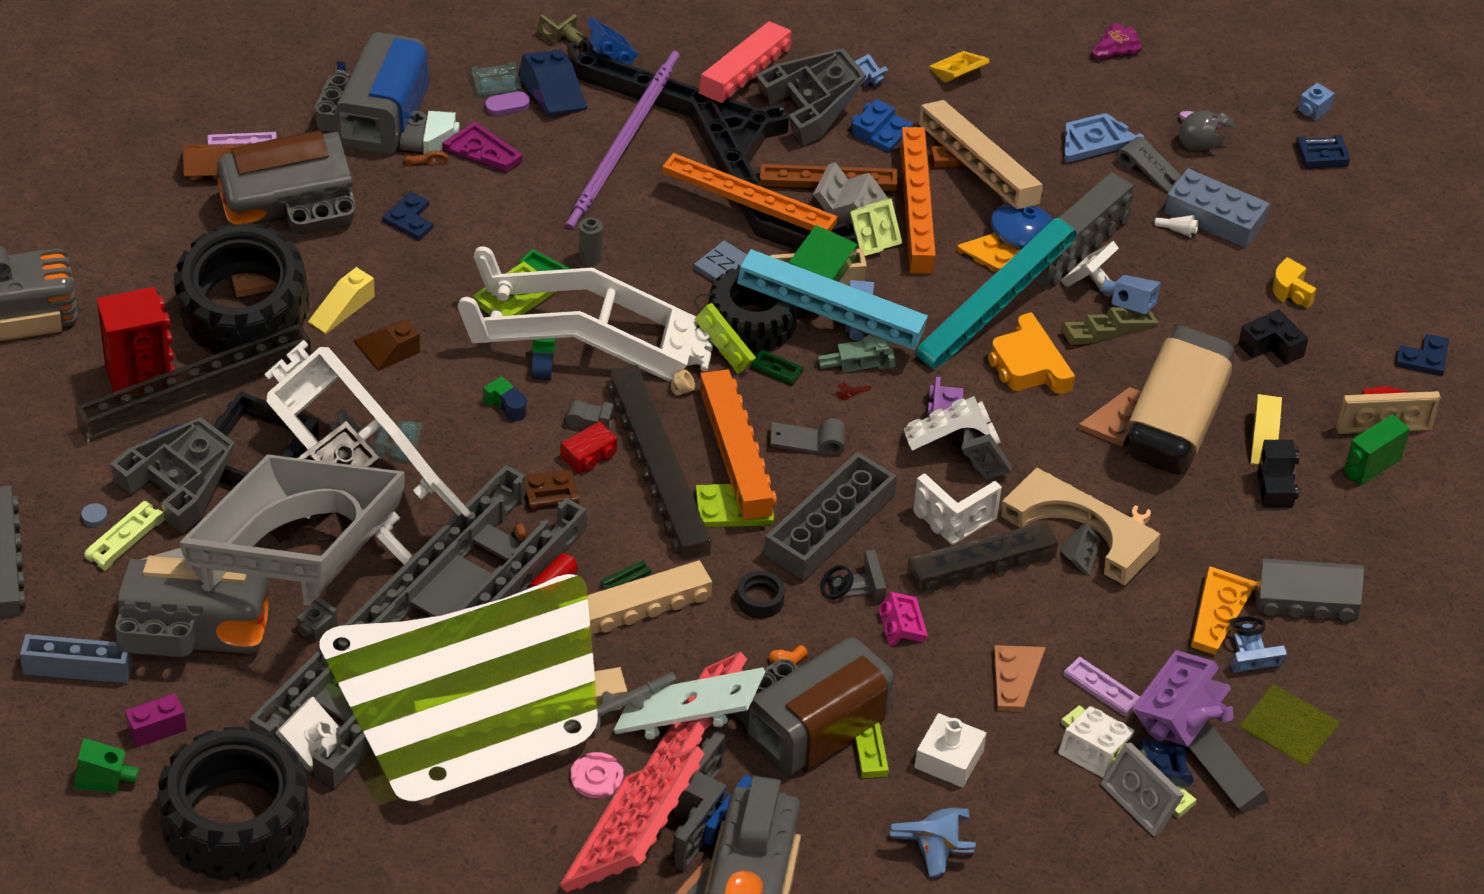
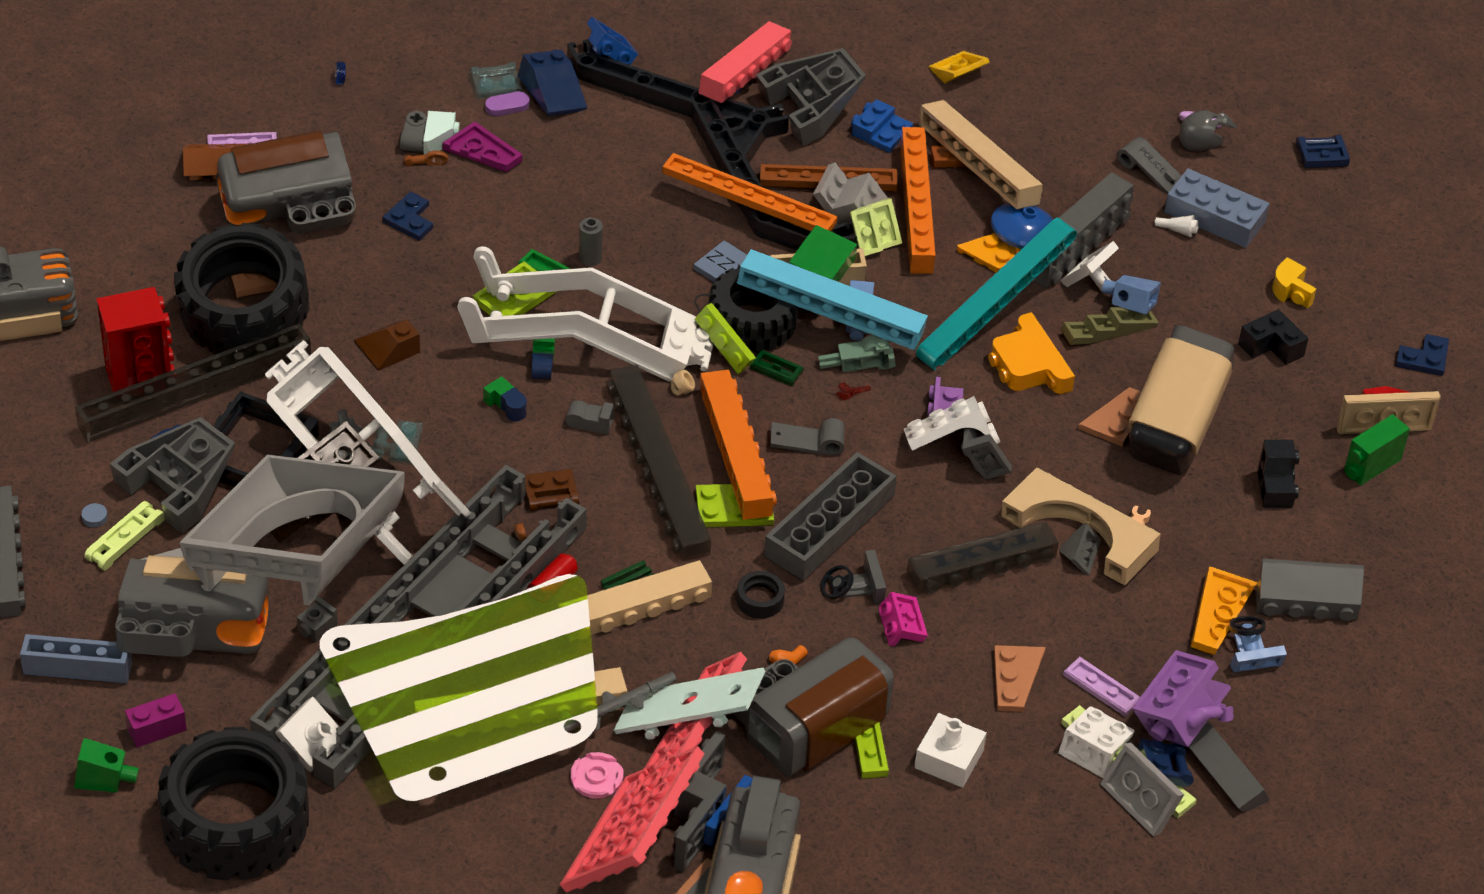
(344, 299): light yellow slope -> none
(378, 95): piece -> none
(565, 30): olive bracket -> none
(588, 447): red brick -> none
(622, 140): medium lavender axle -> none
(873, 73): medium blue bracket -> none
(936, 837): medium blue piece -> none
(951, 518): white bracket -> none
(1095, 137): medium blue wing -> none
(1117, 42): magenta rock -> none
(1266, 424): light yellow slope -> none
(1289, 724): clear neon green piece -> none
(1316, 101): medium blue brick -> none

